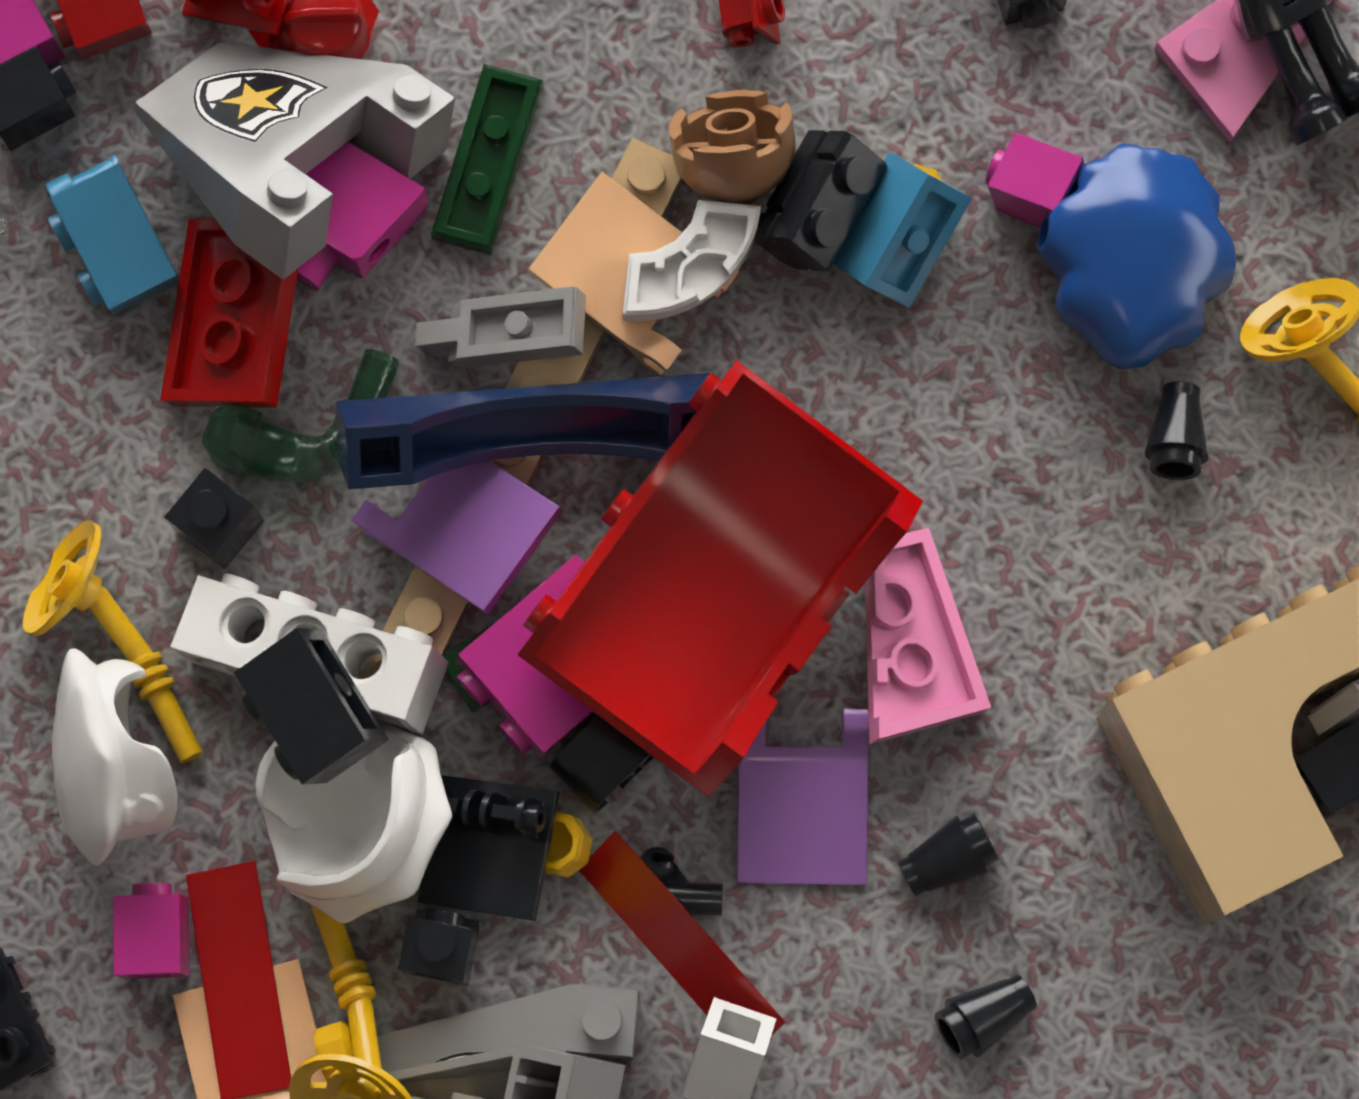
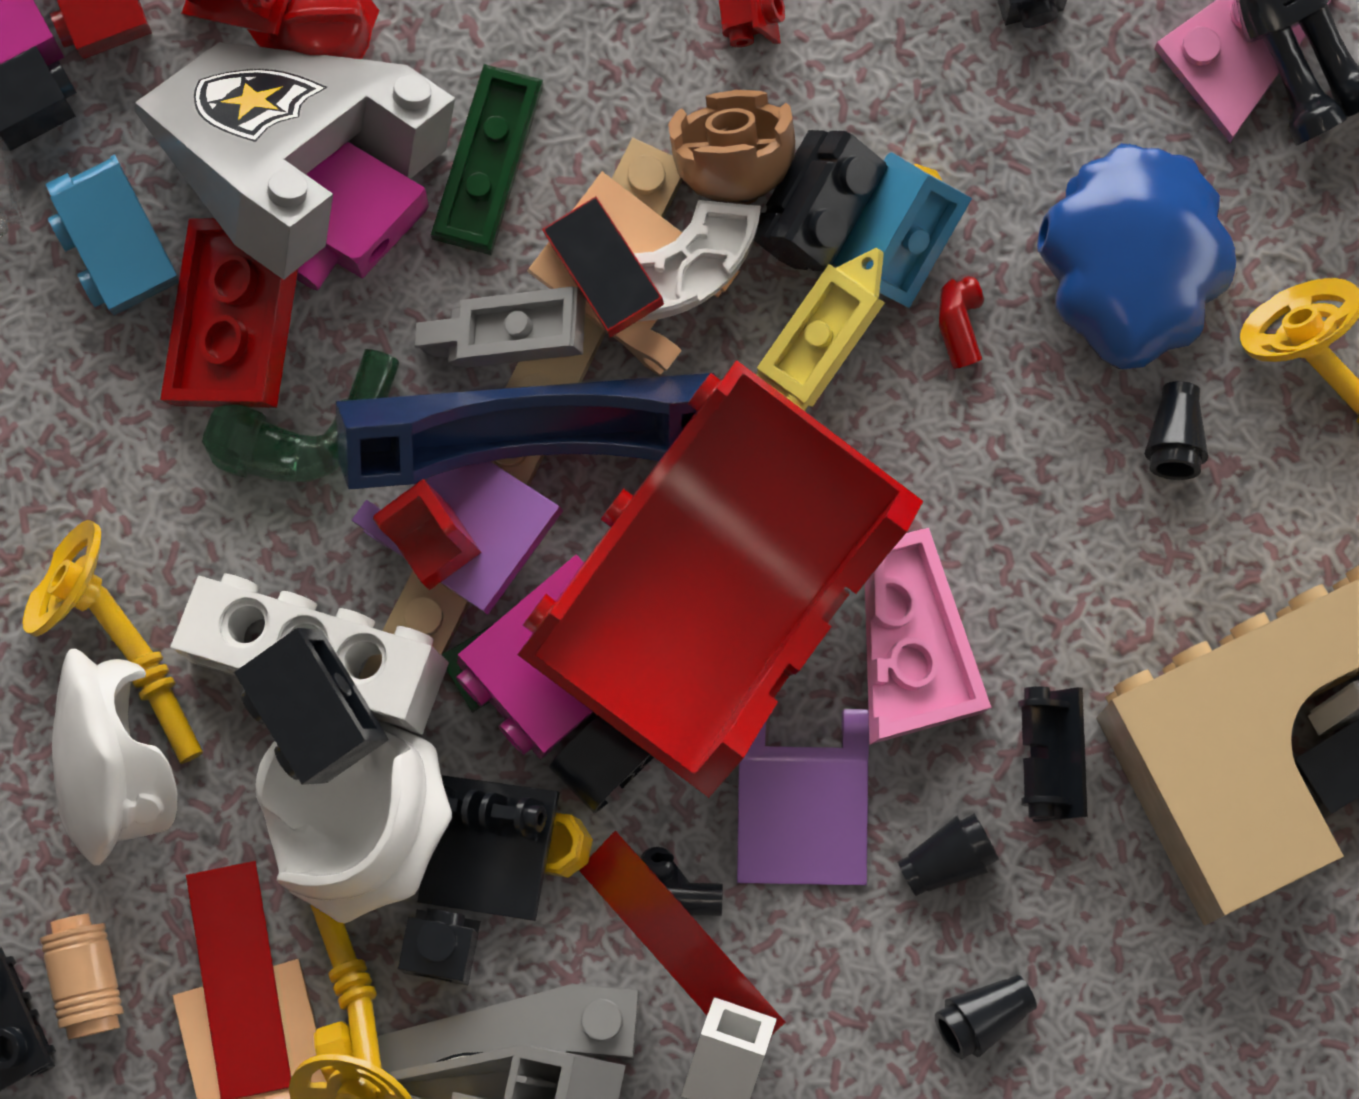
(82, 976): none -> light nougat head
(151, 933): dark pink brick -> none
(214, 518): black brick -> none
(427, 533): none -> red panel
(603, 266): none -> black tile
(824, 329): none -> light yellow plate
(954, 321): none -> red arm
(1031, 178): dark pink brick -> none
(1057, 763): none -> black hinge

